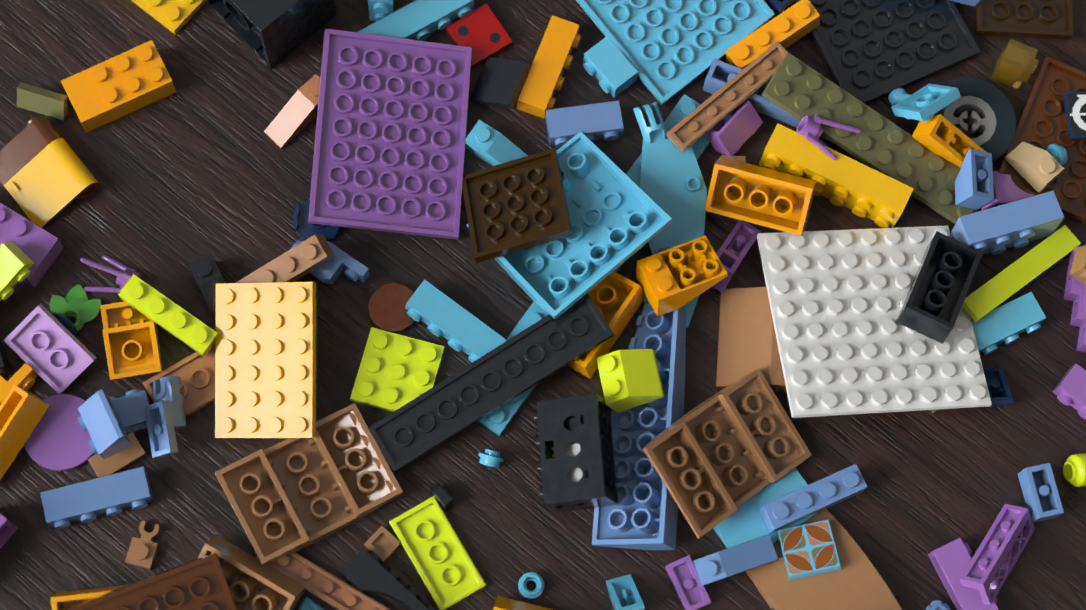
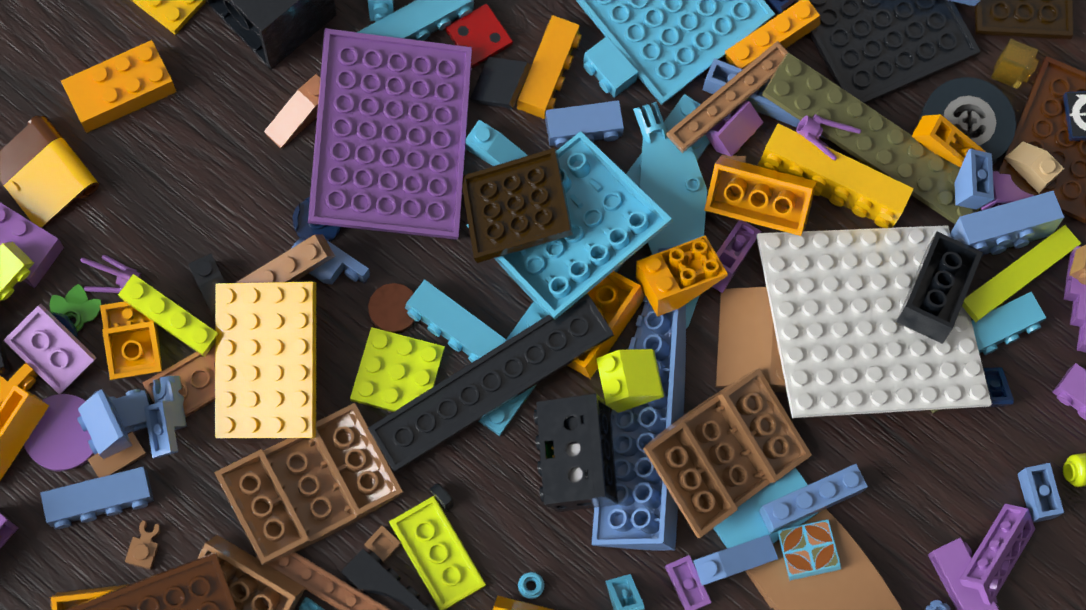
(42, 101): olive tile -> none
(490, 458): medium azure plate -> none
(922, 103): medium azure plate -> none
(1058, 153): medium azure plate -> none

